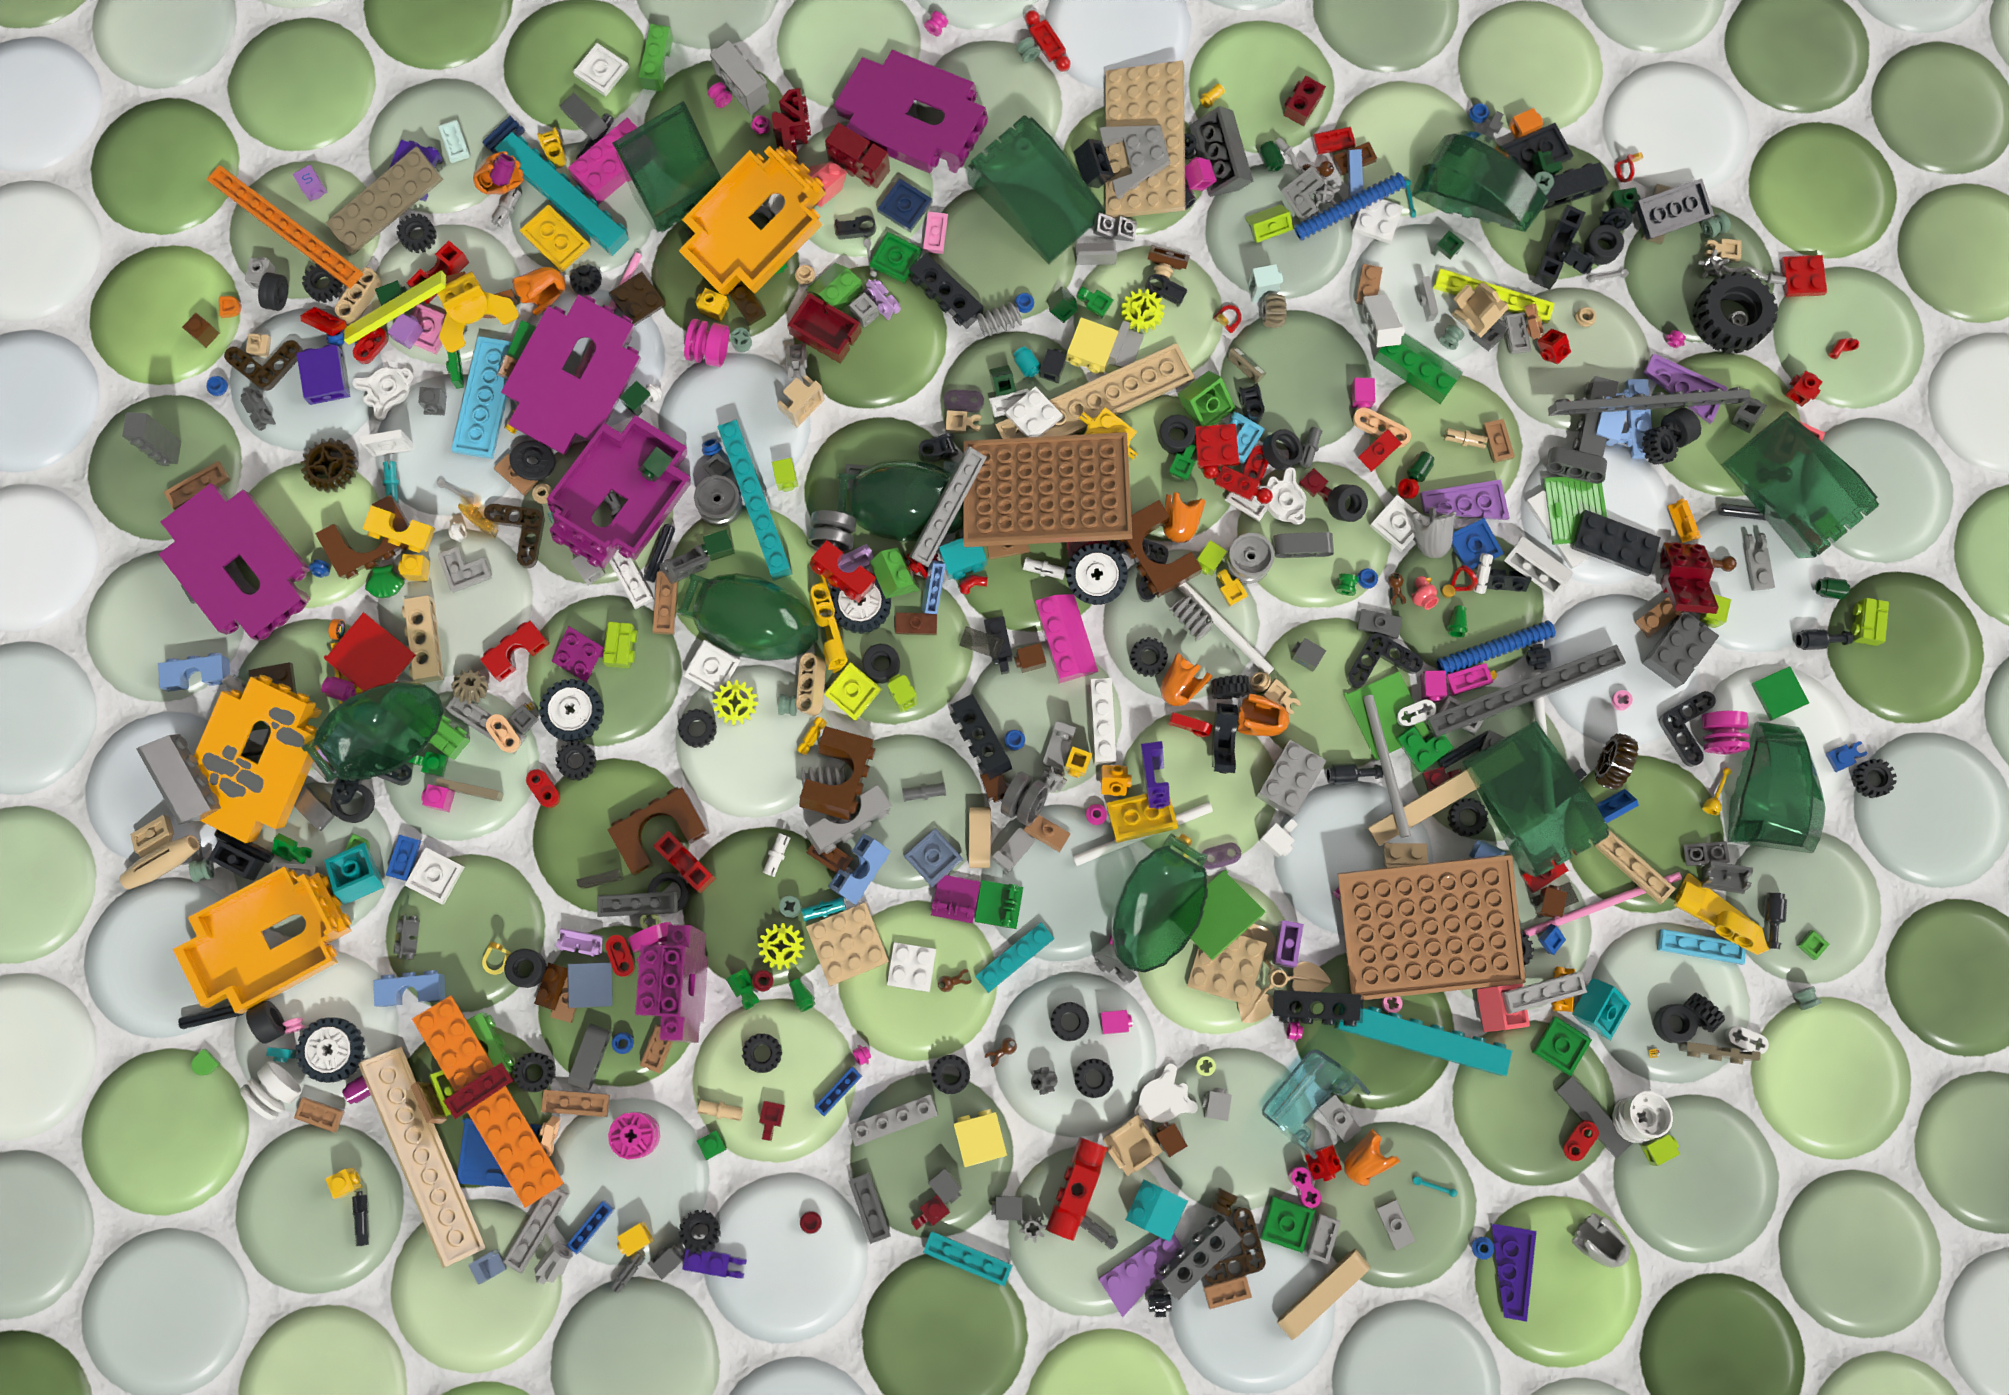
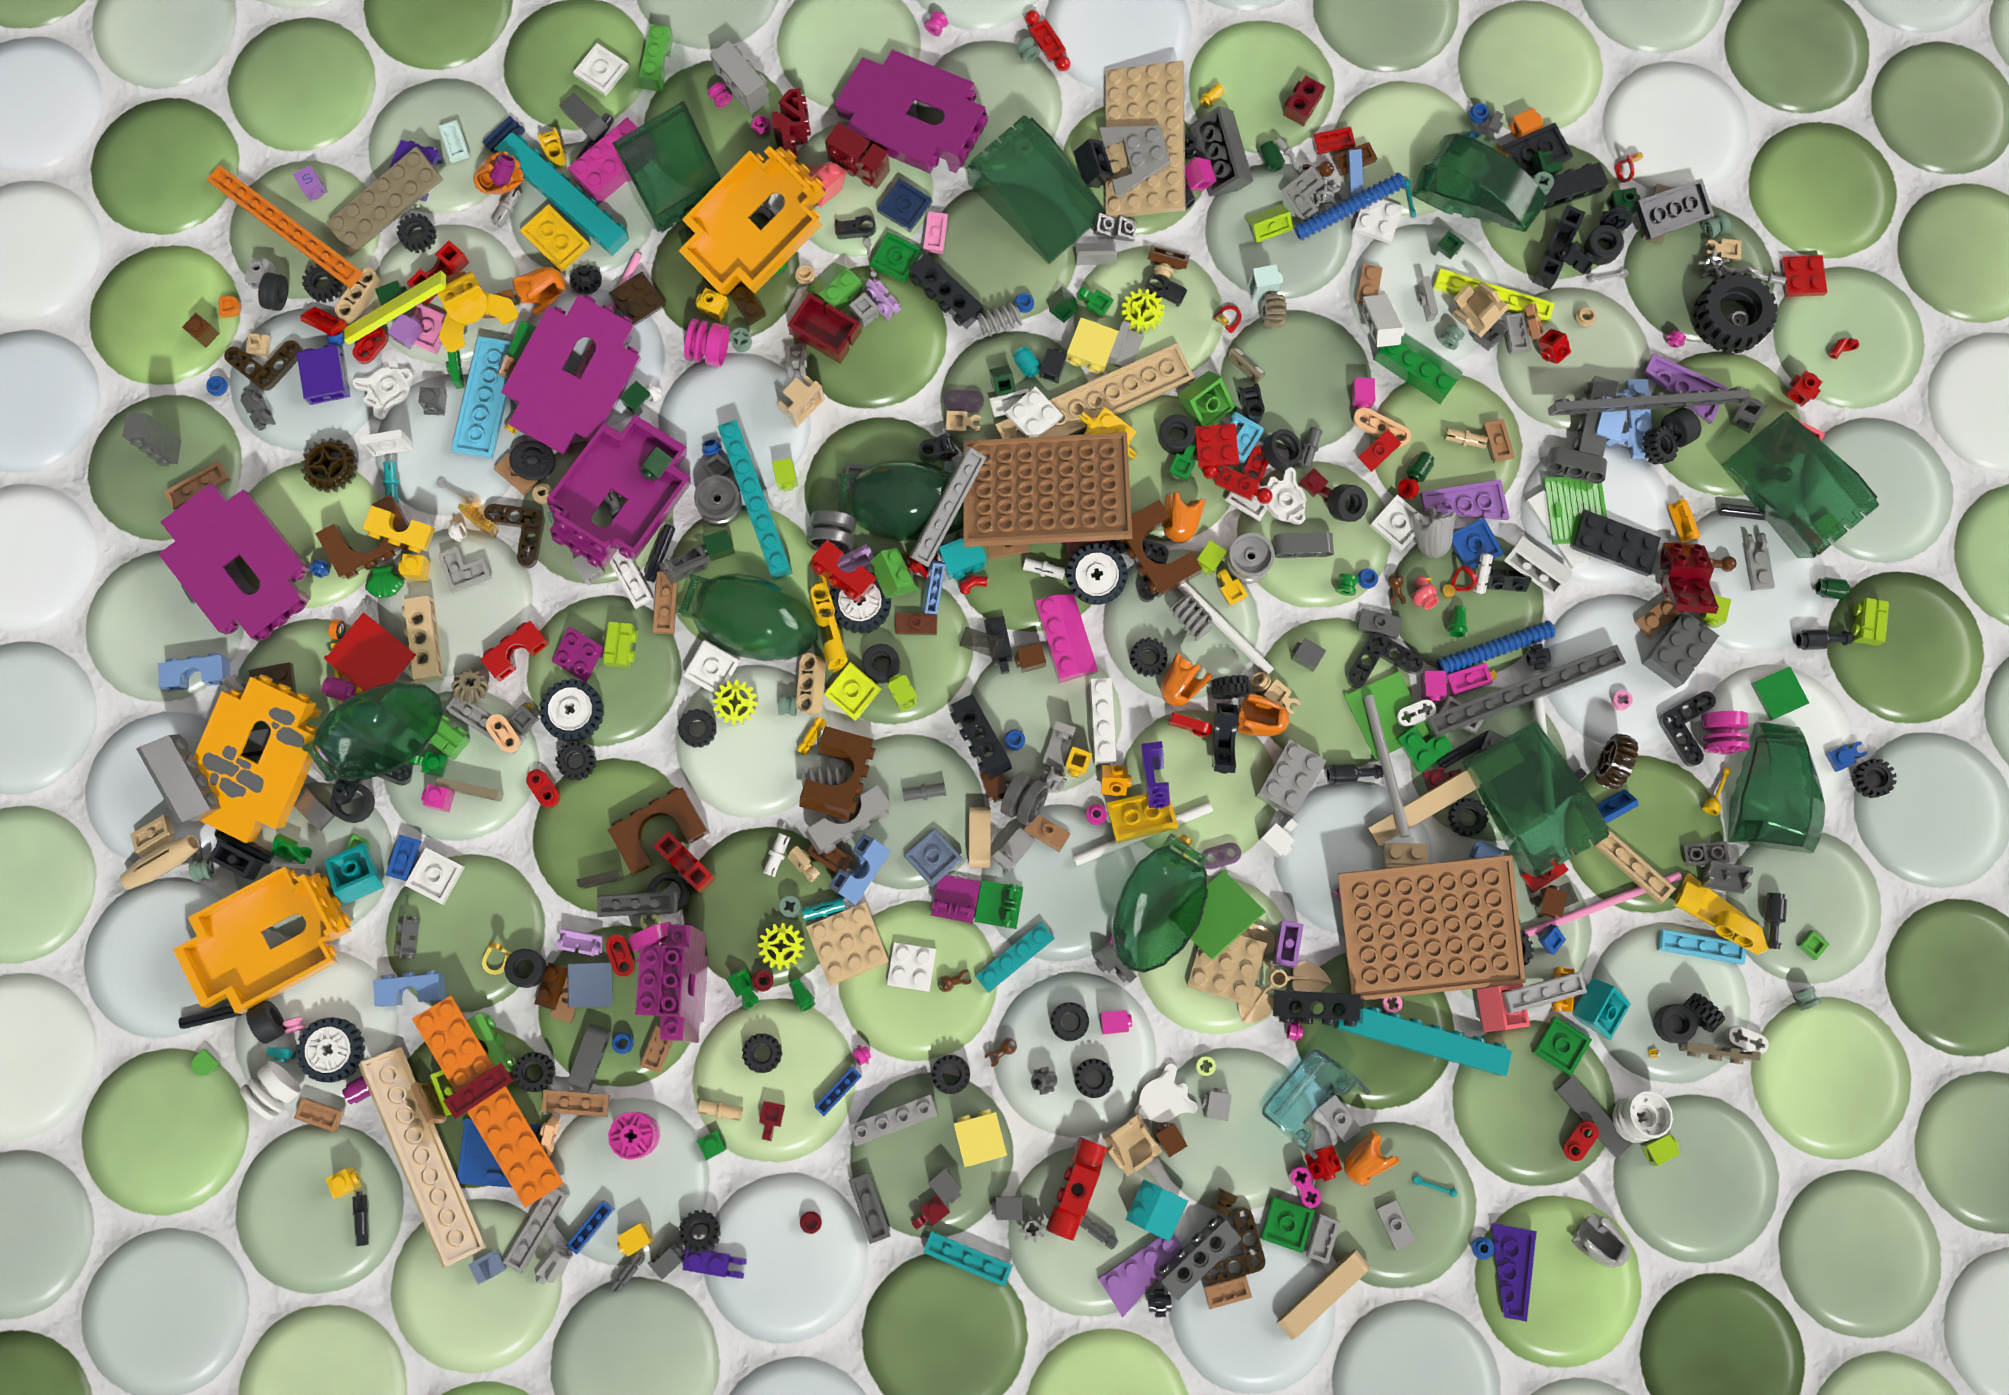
(801, 861): none -> tan plate

